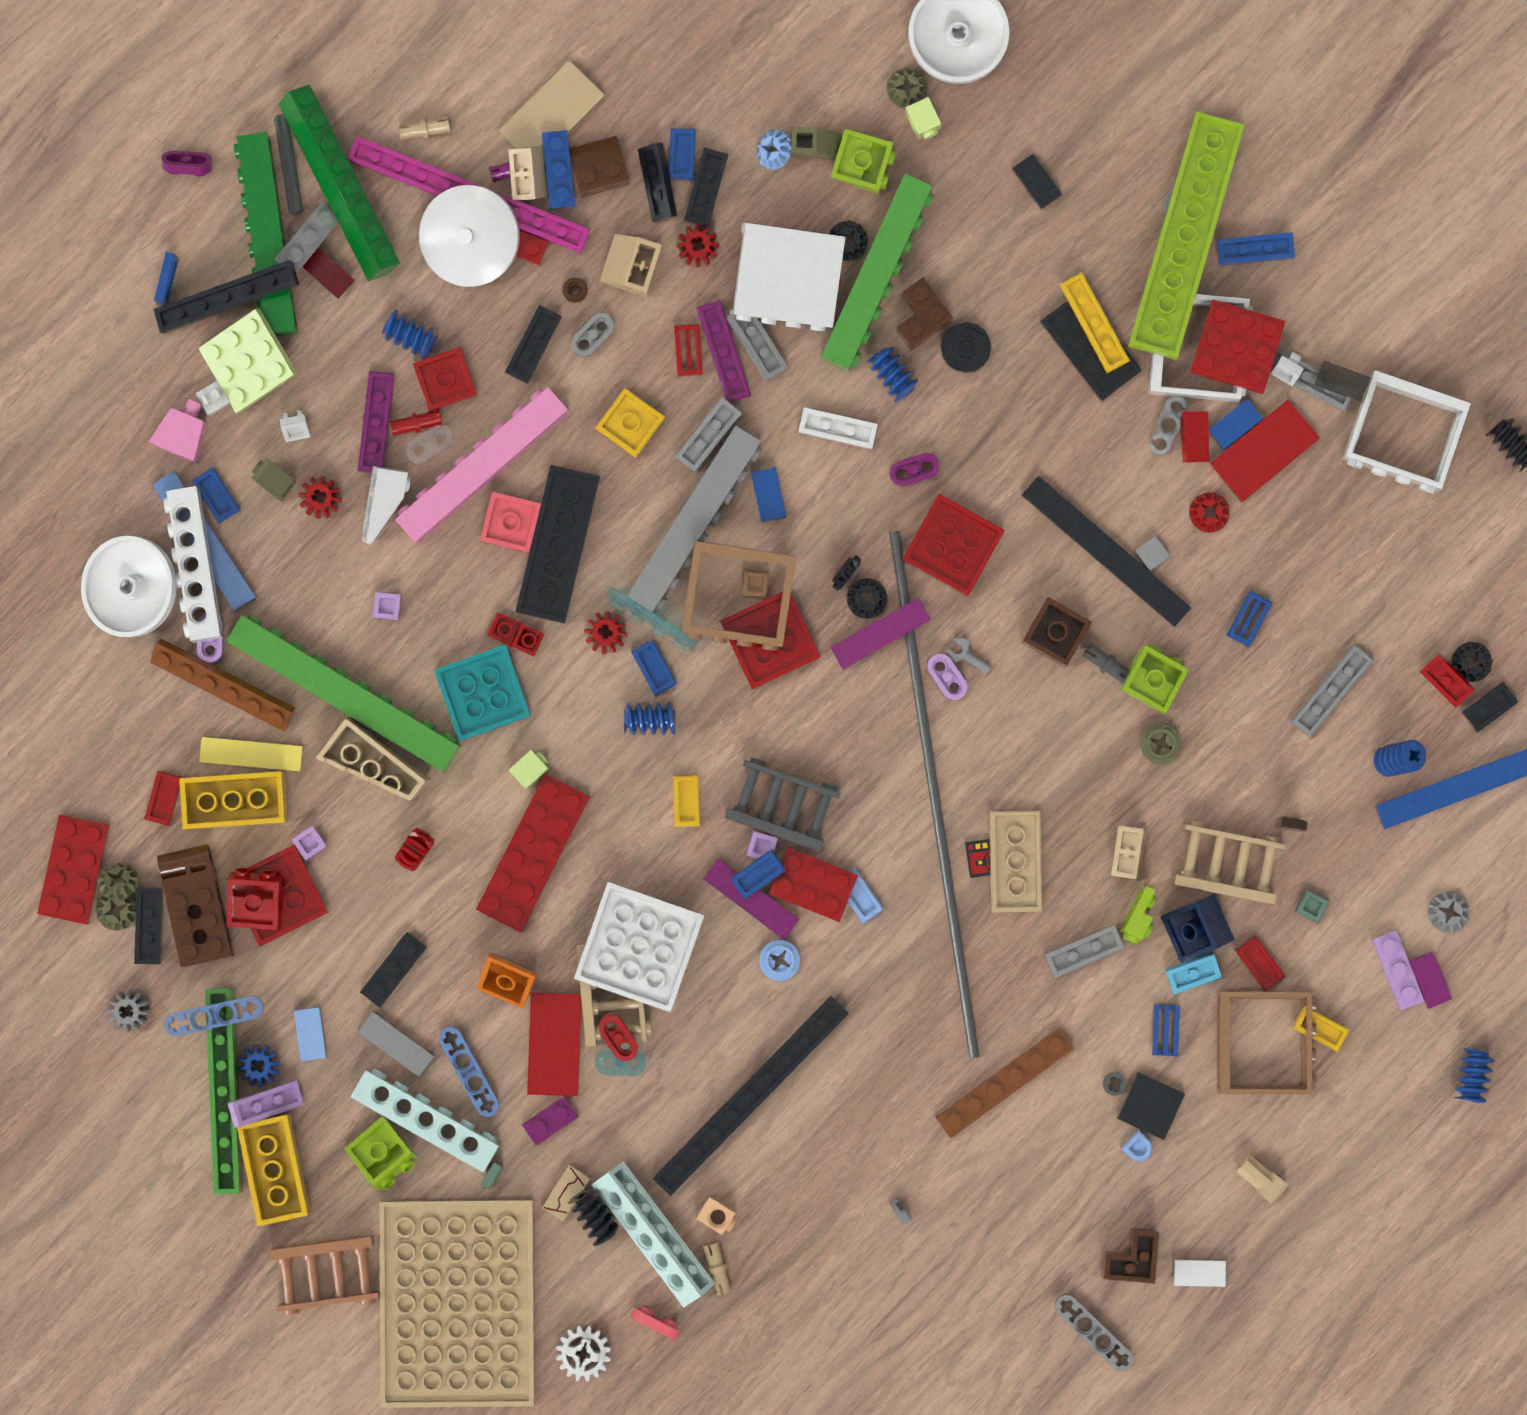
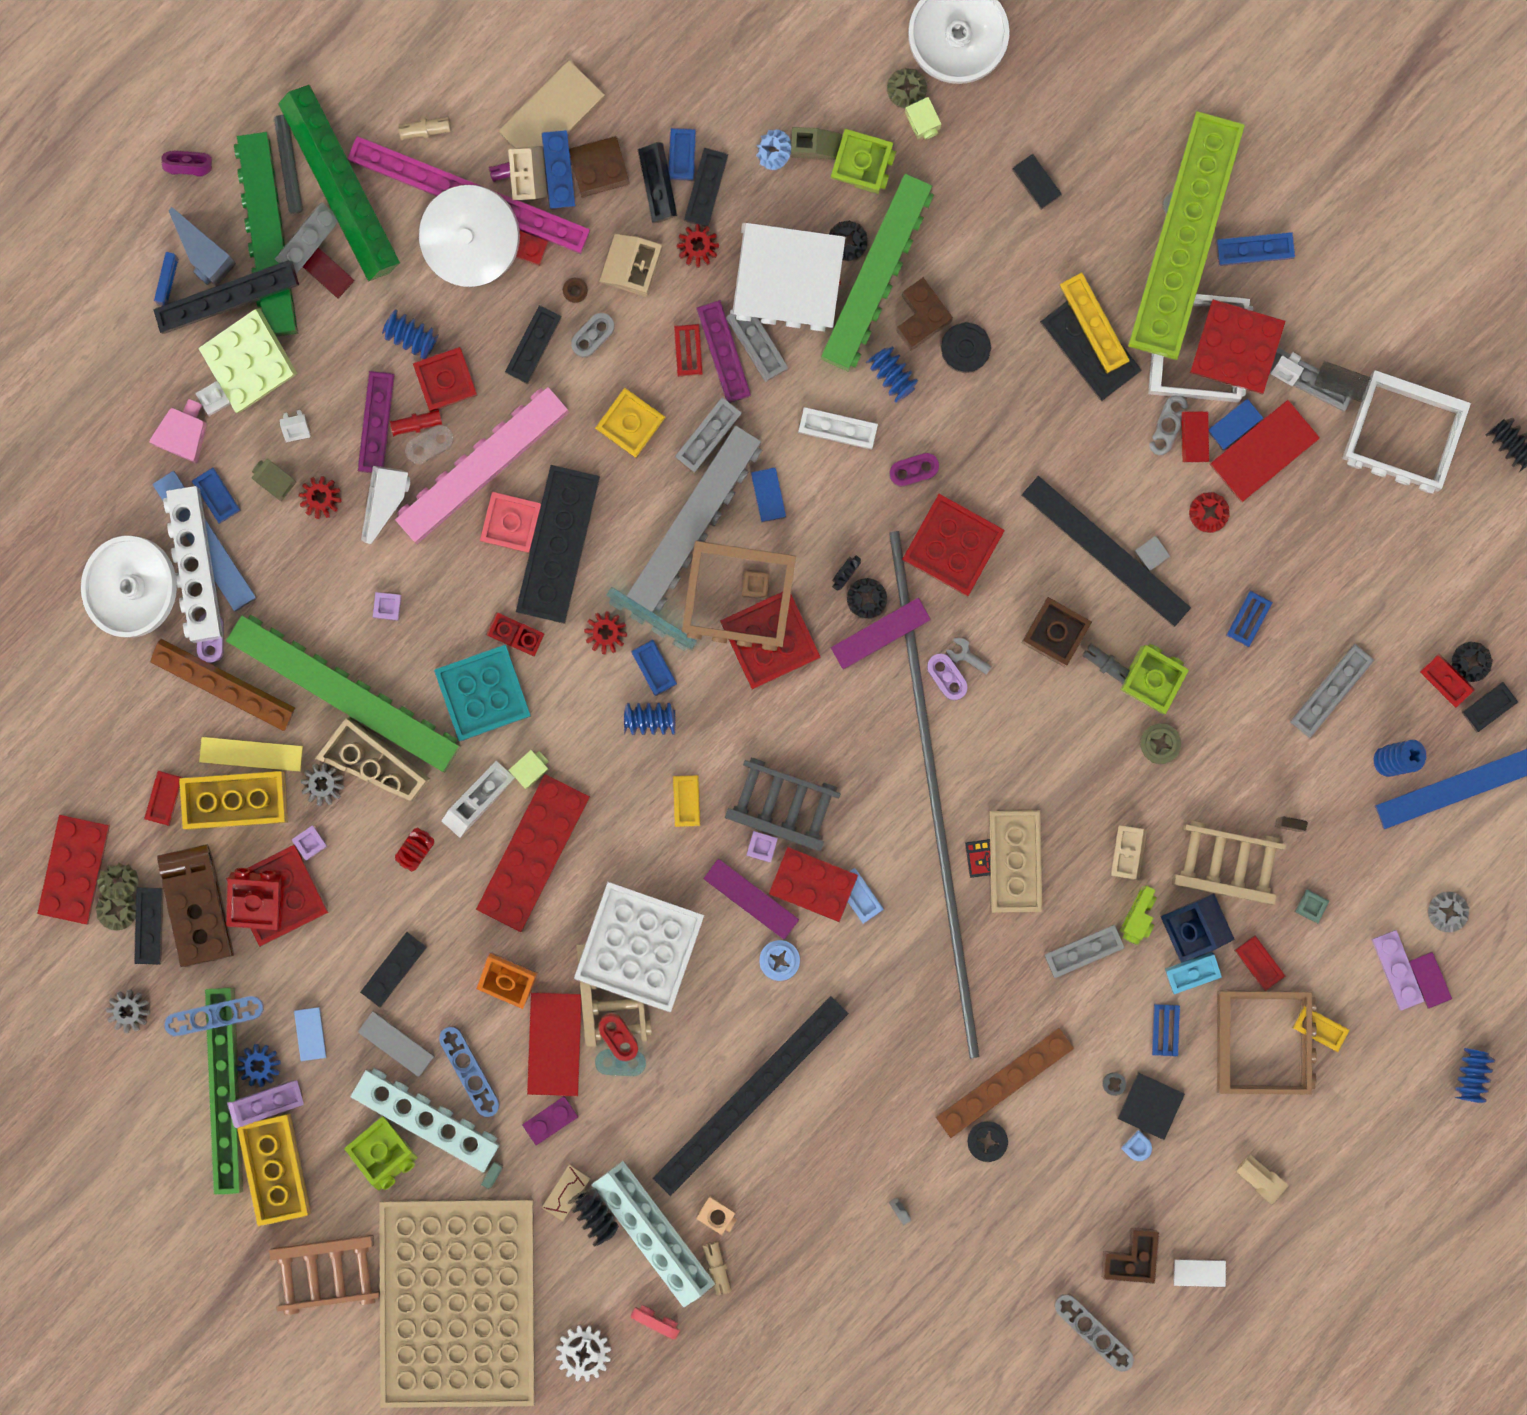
(208, 258): none -> sand blue slope
(331, 783): none -> light grey gear
(477, 799): none -> white slope
(758, 874): blue tile -> none
(994, 1151): none -> black gear

